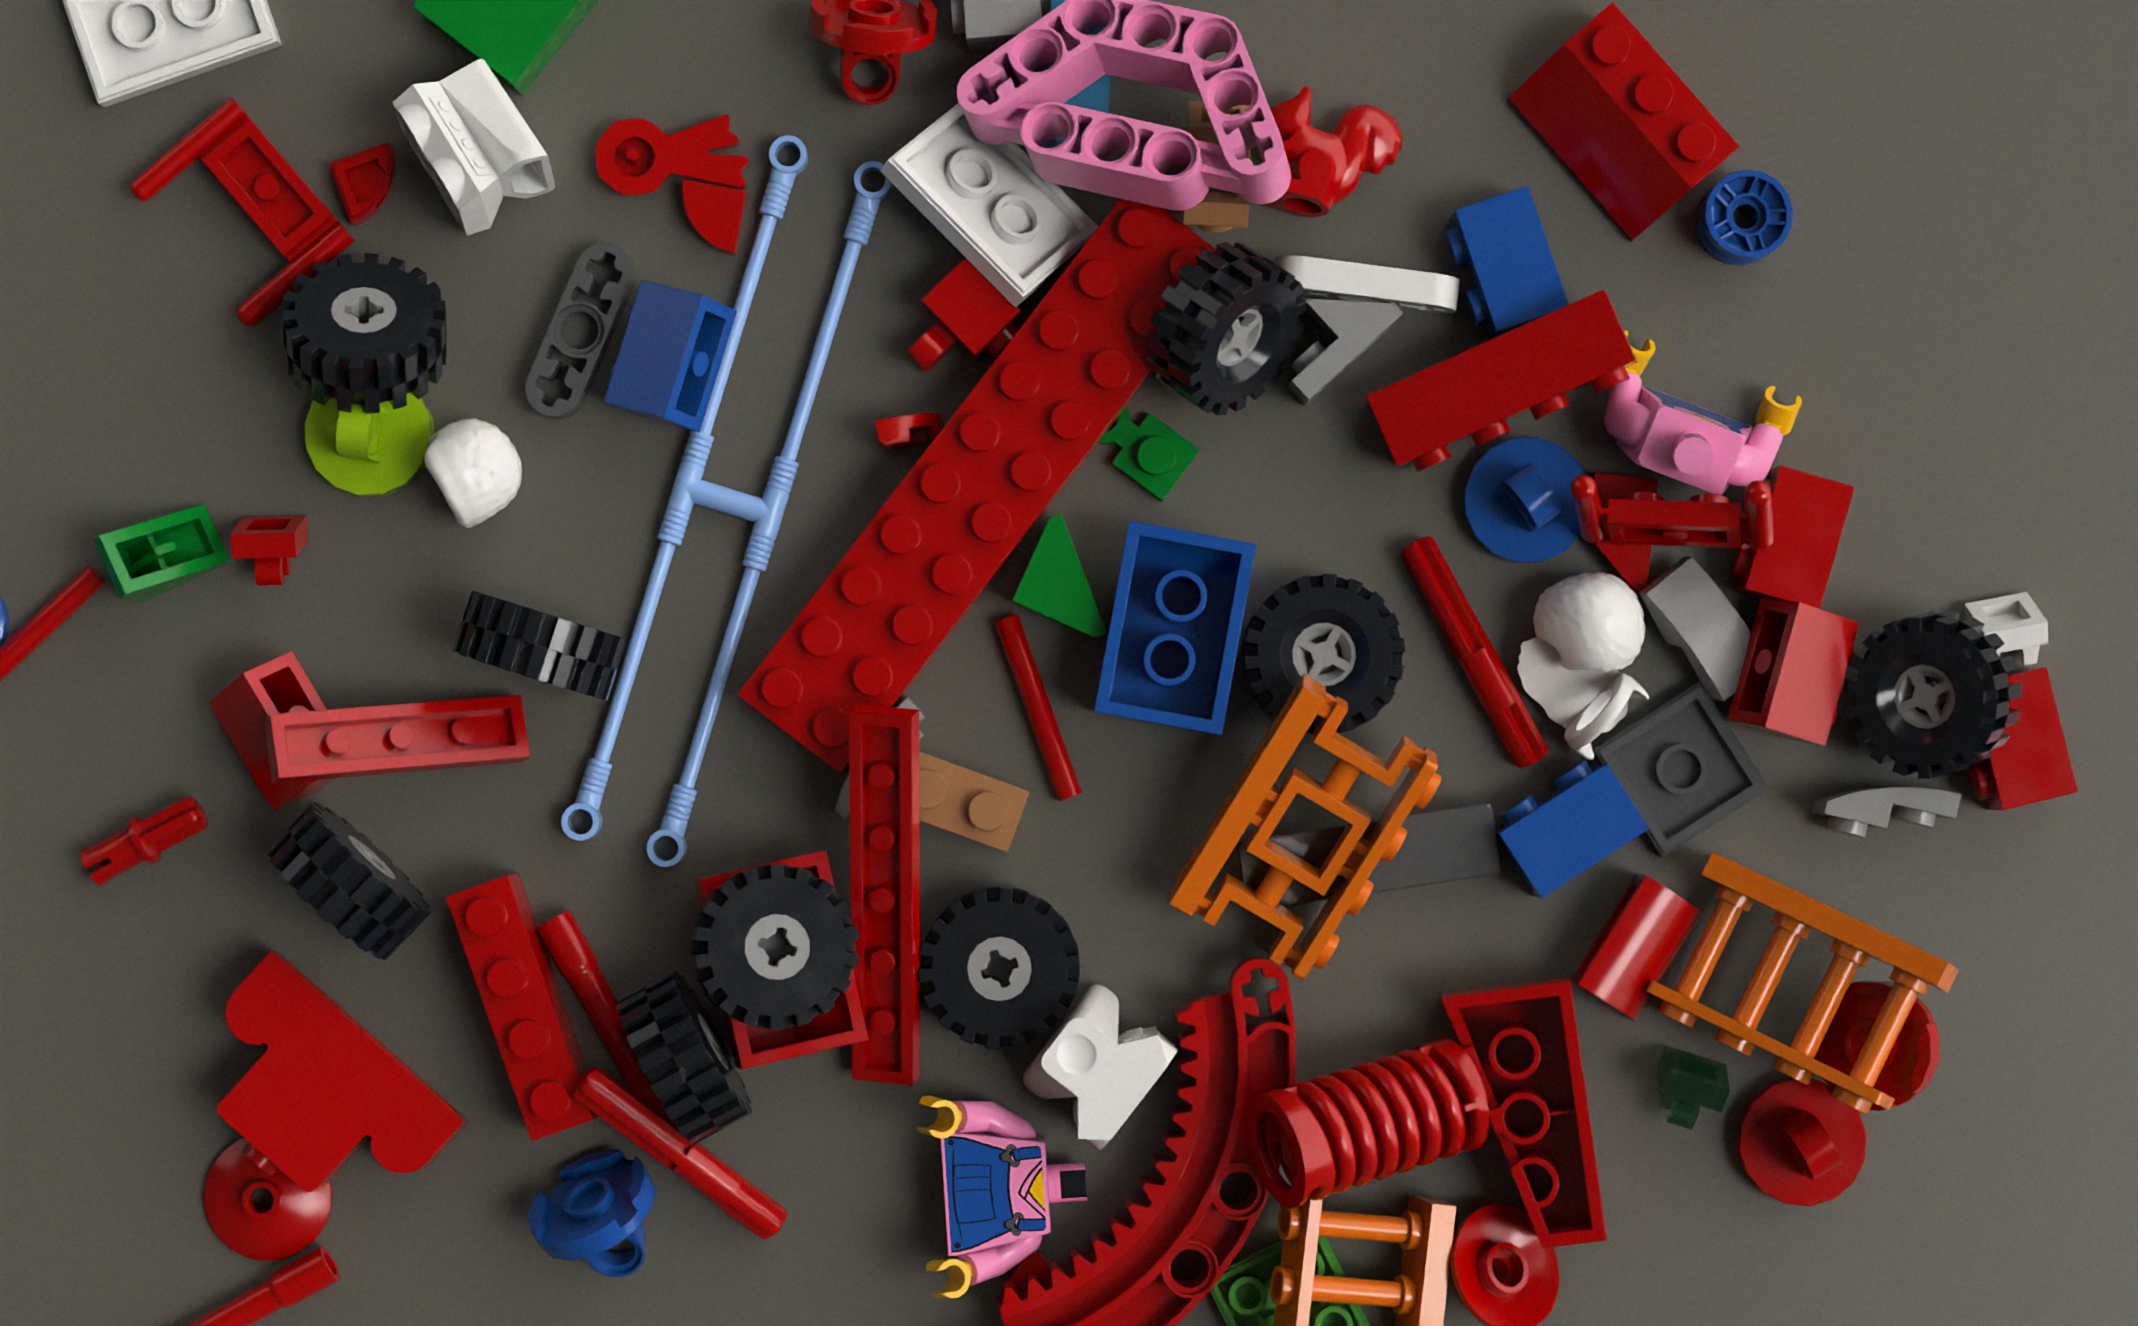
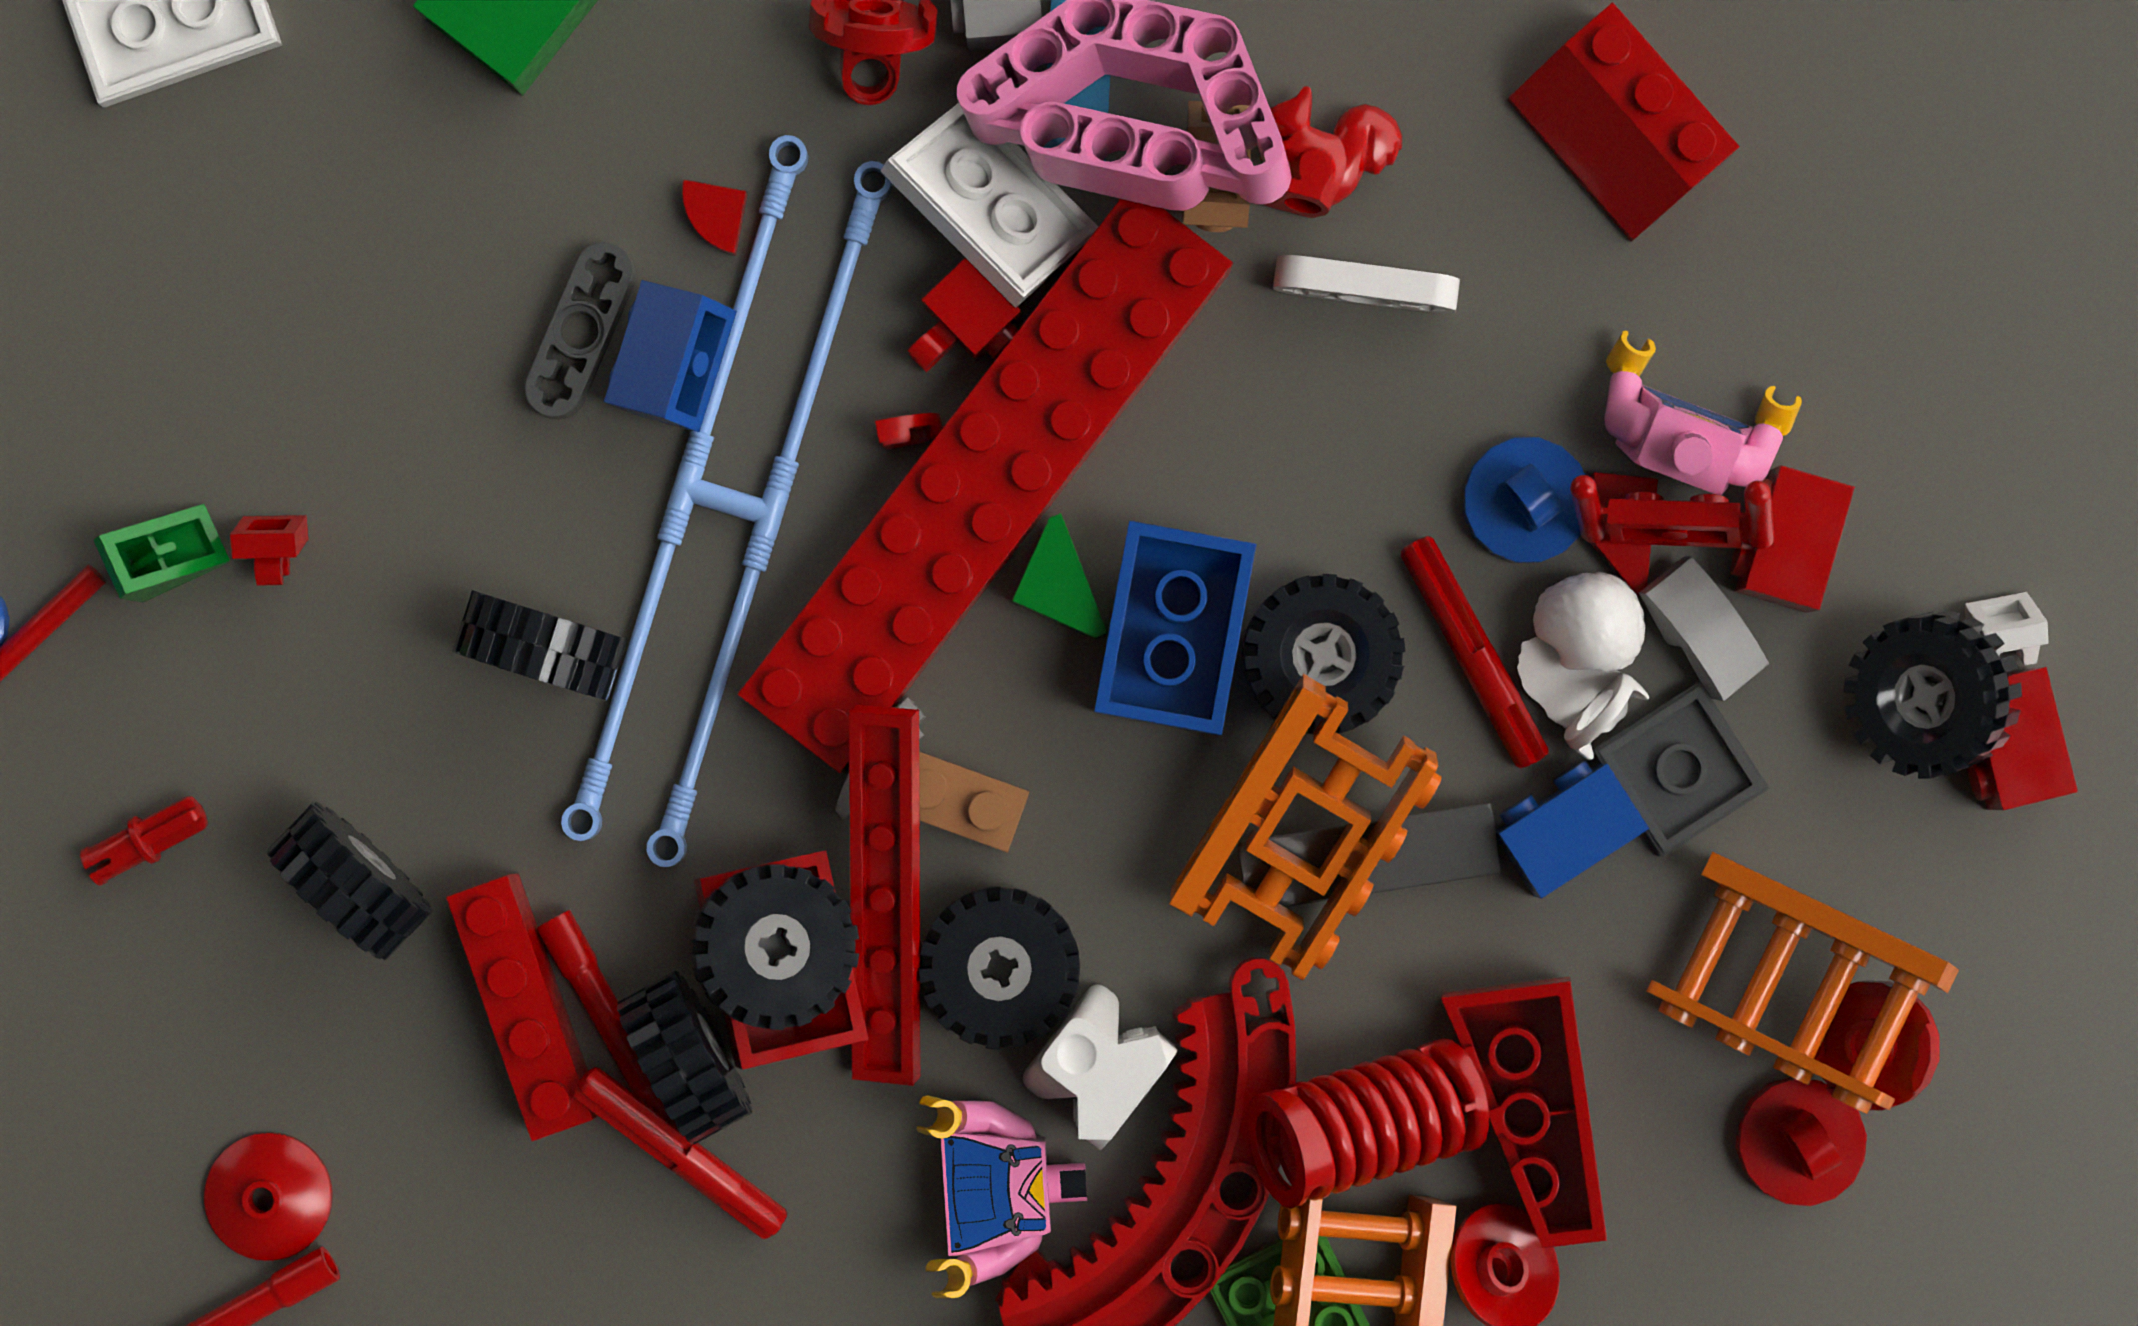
(251, 698): red brick -> none
(264, 188): red plate -> none
(324, 1085): red brick -> none
(364, 333): black wheel -> none
(365, 181): red tile -> none
(371, 450): lime tile -> none
(396, 738): red plate -> none
(473, 144): white piece -> none
(474, 469): white hair -> none
(595, 1210): blue tile -> none
(640, 157): red piece -> none
(1038, 707): red bar -> none
(1150, 453): green plate -> none
(1225, 328): black wheel -> none
(1351, 329): light grey slope -> none
(1503, 379): red brick -> none
(1506, 260): blue brick -> none
(1636, 945): red brick -> none
(1689, 1084): clear green tile -> none
(1769, 220): blue wheel -> none
(1793, 671): red brick -> none
(1871, 807): light grey slope -> none

